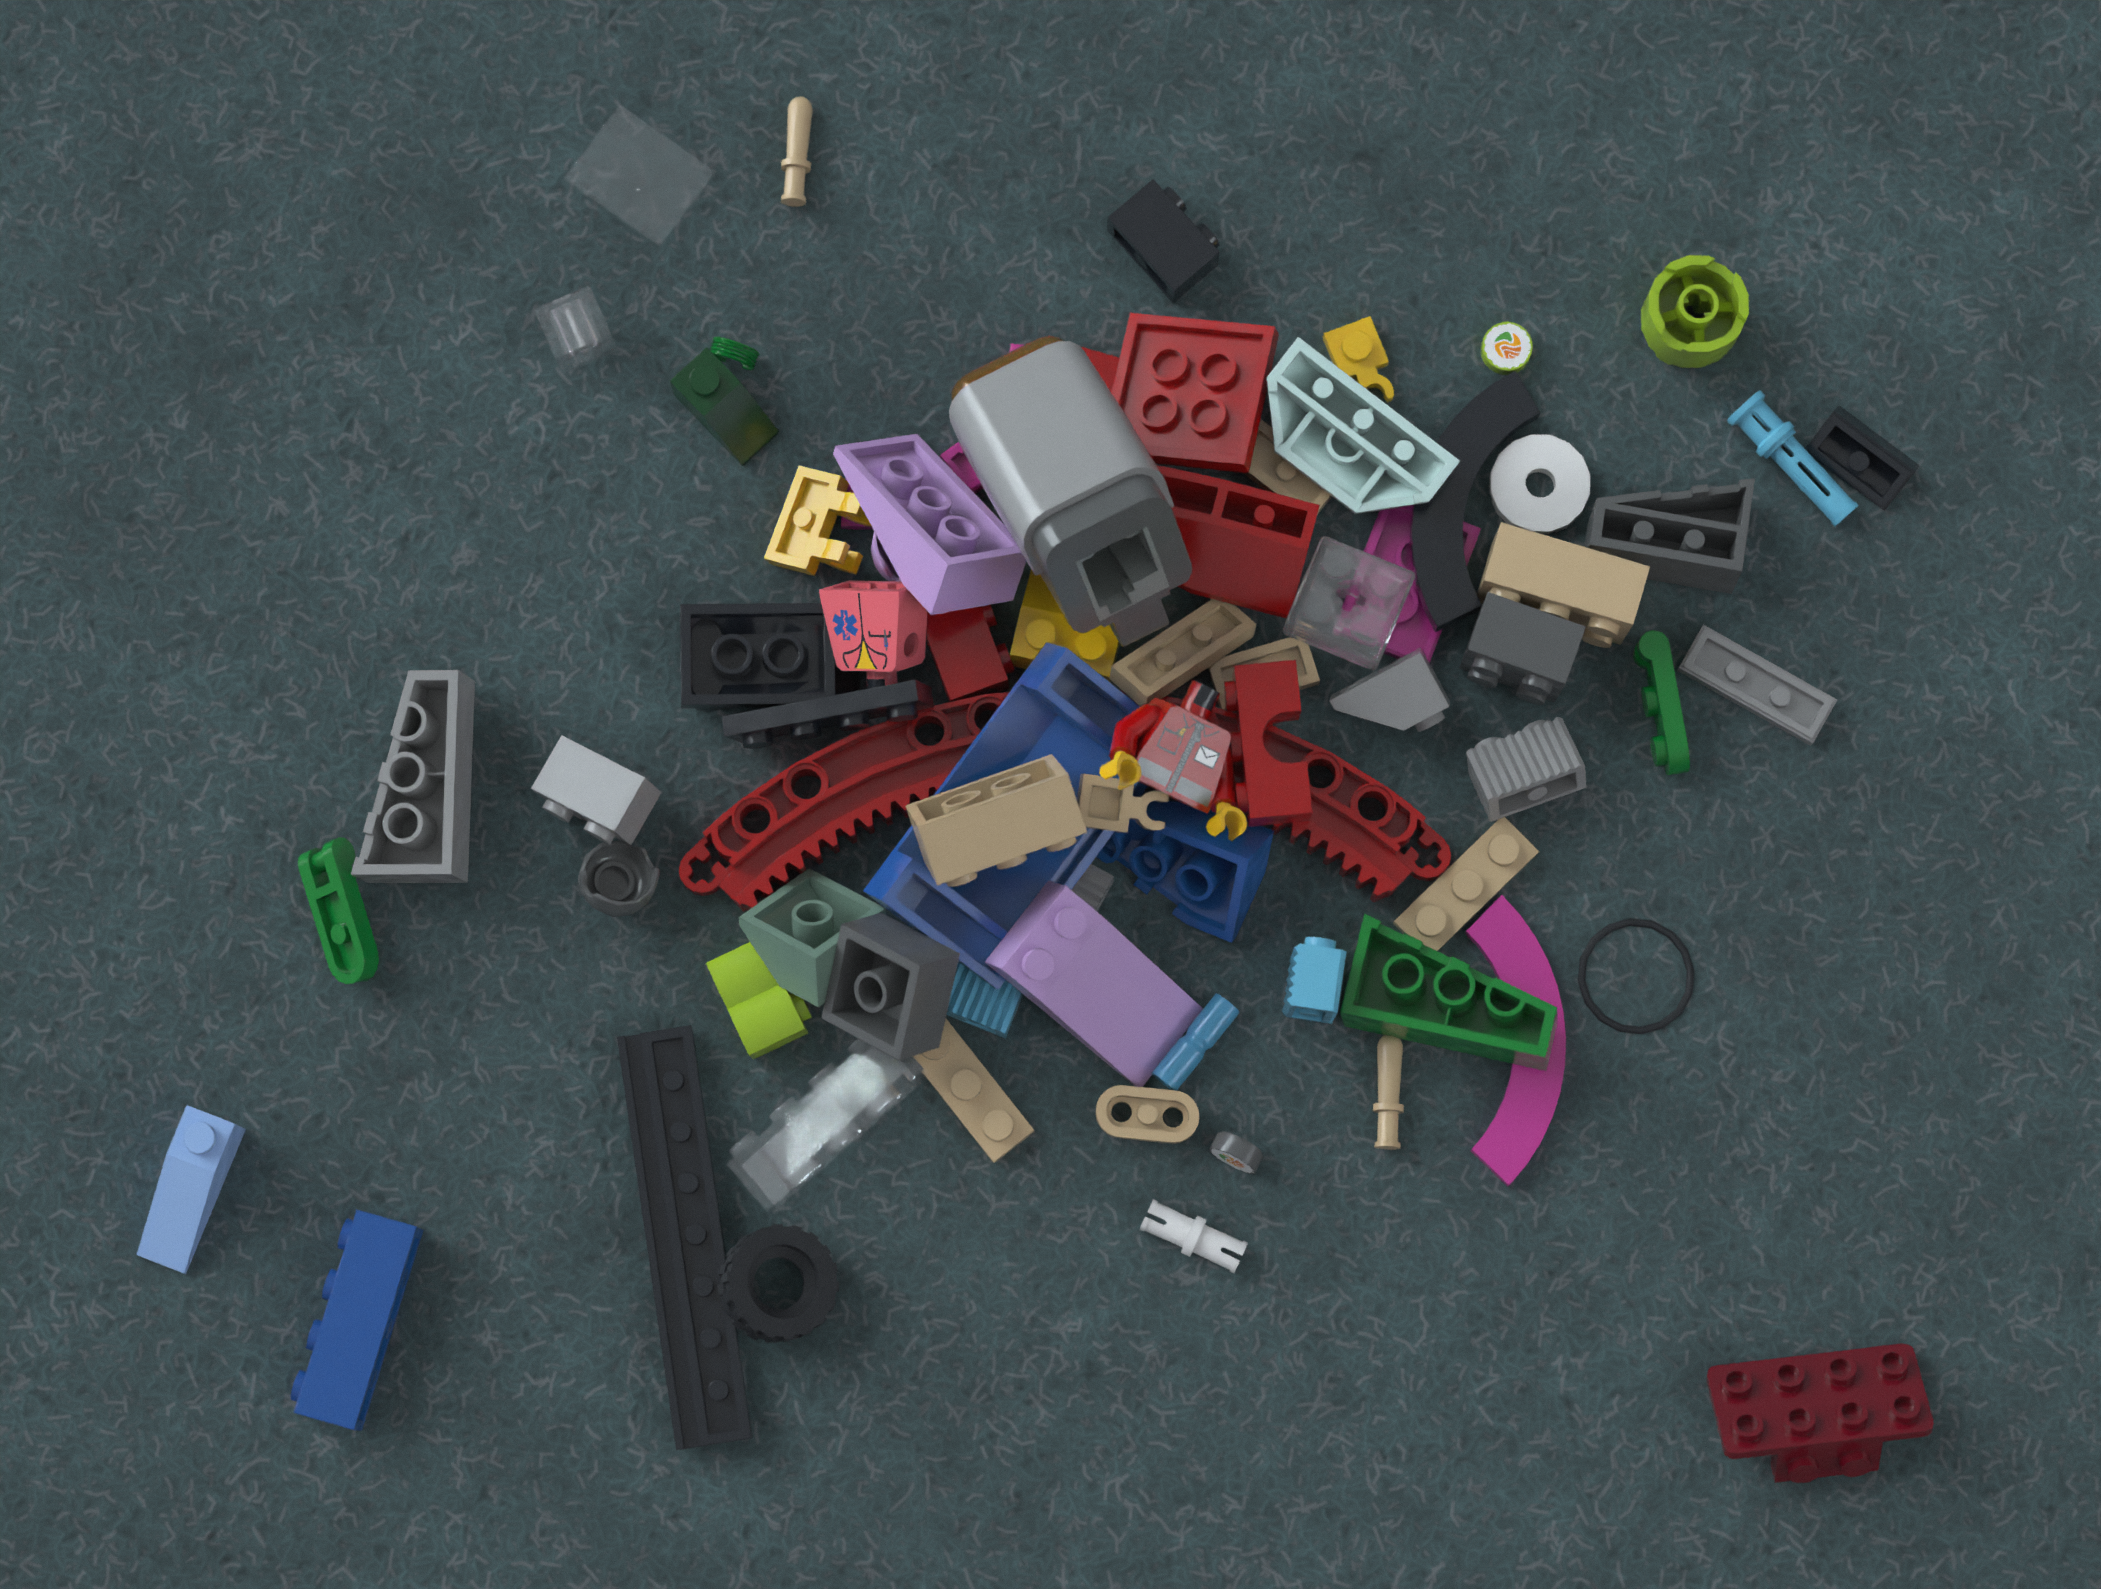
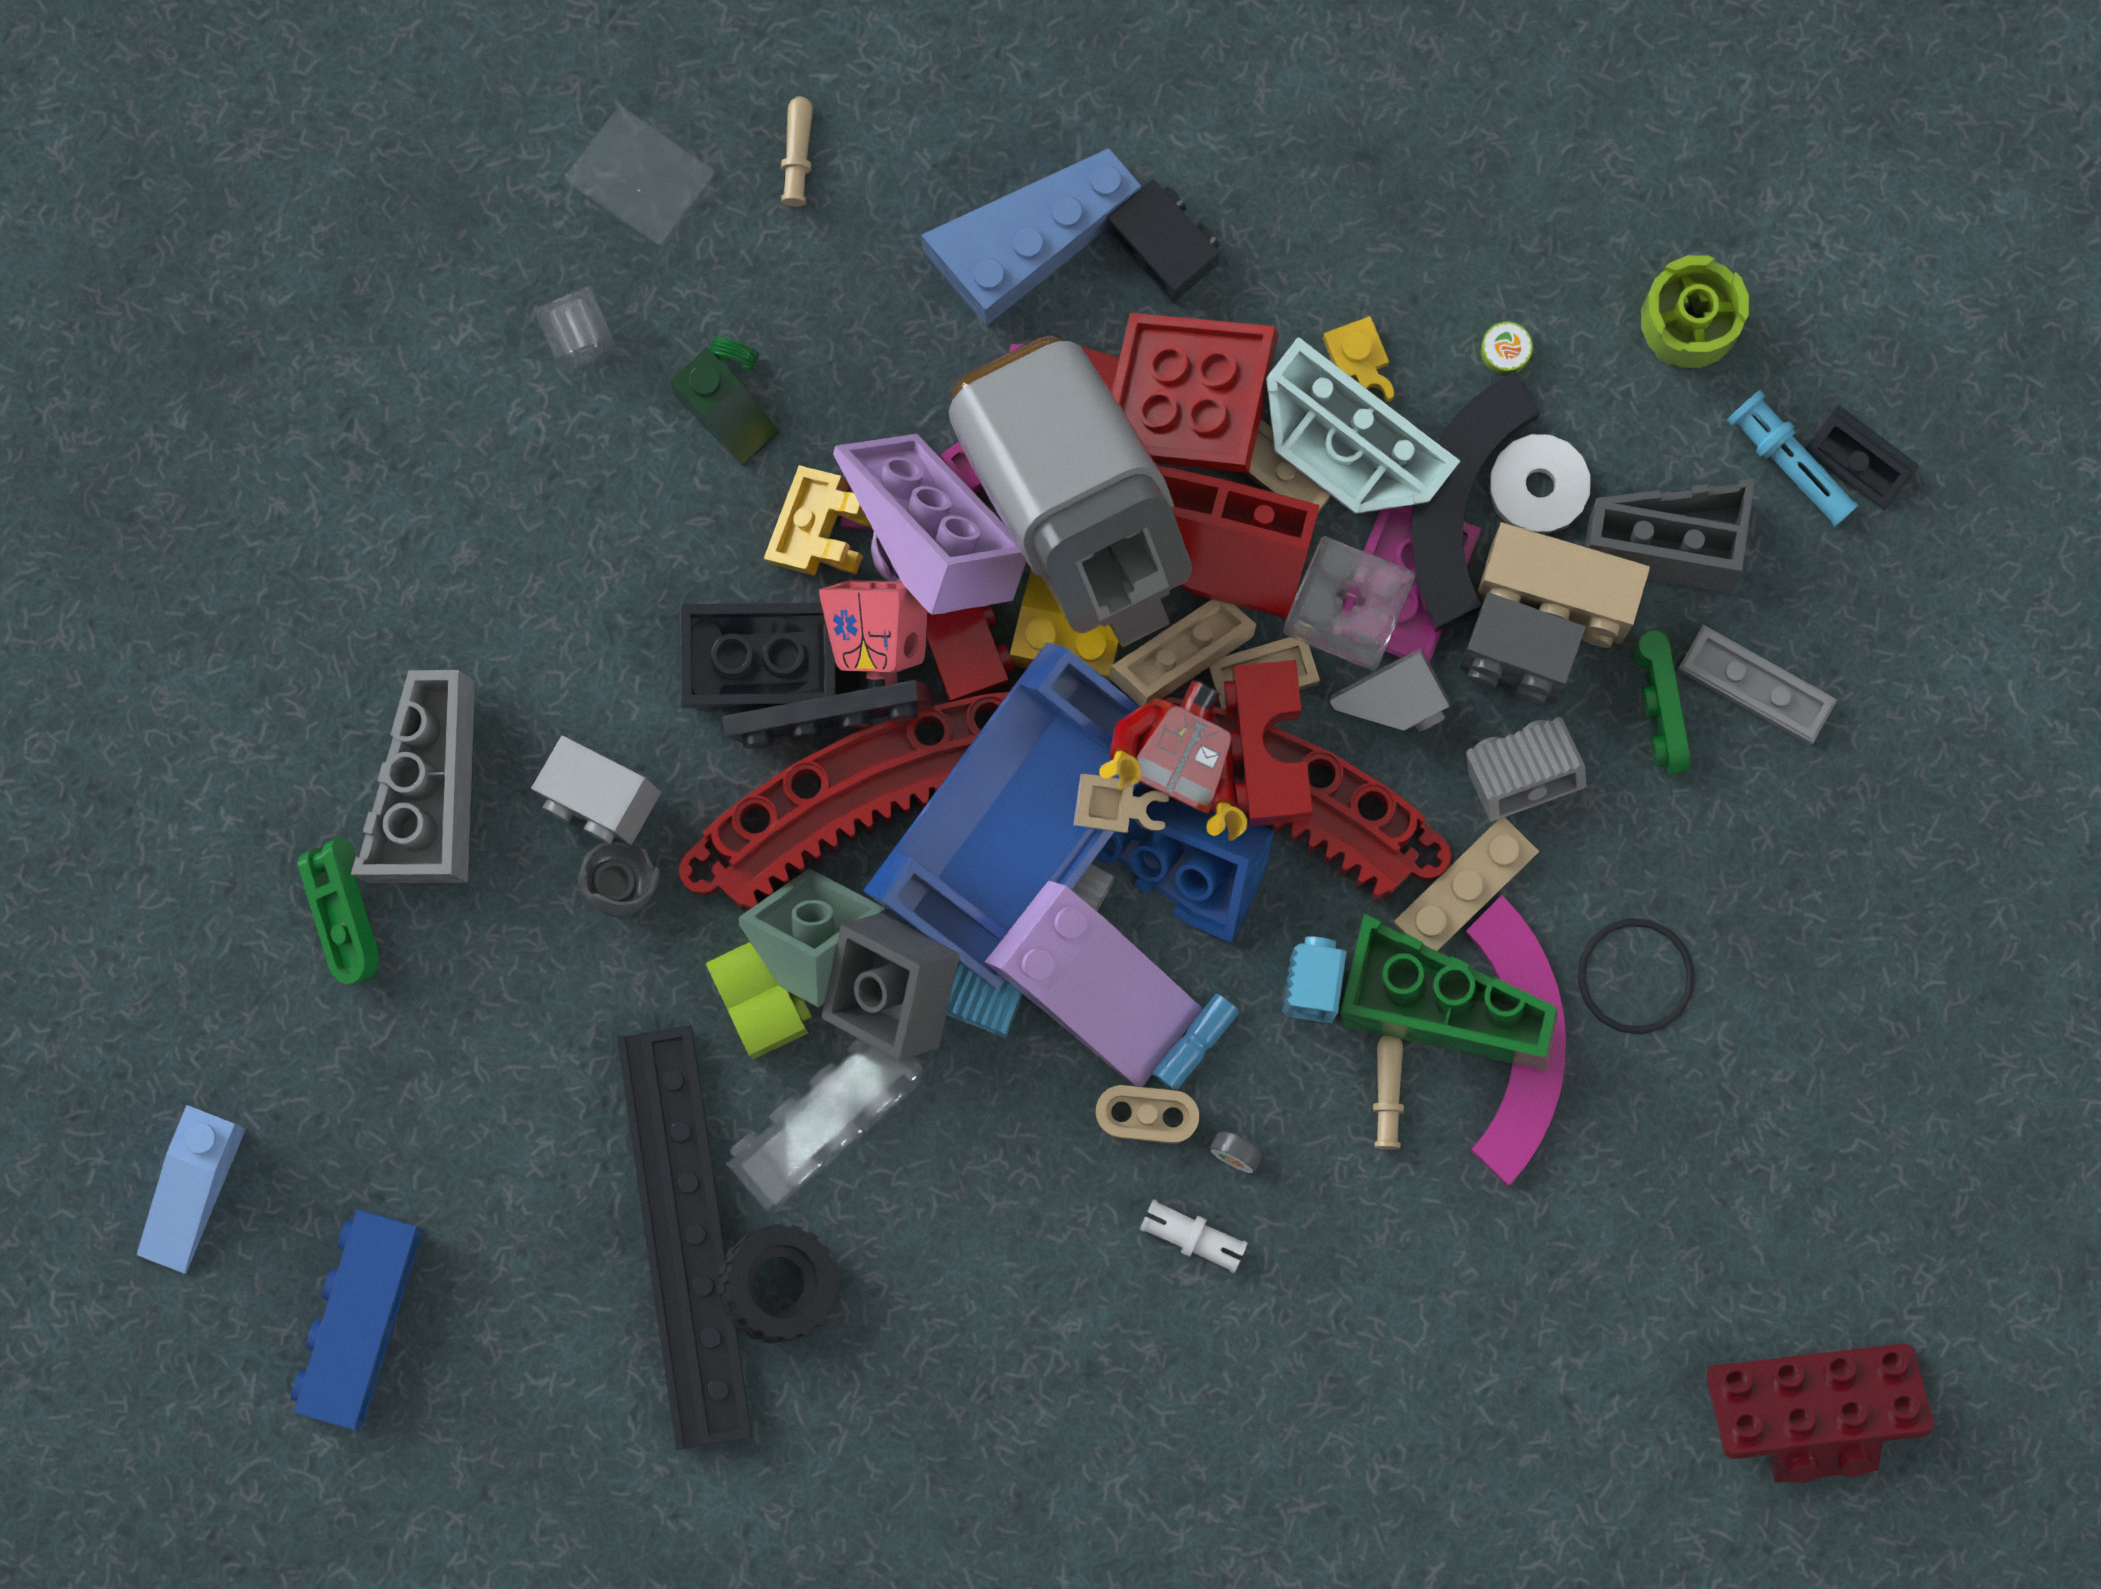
(974, 1095): tan plate -> none
(996, 821): tan brick -> none
(1028, 234): none -> medium blue wedge

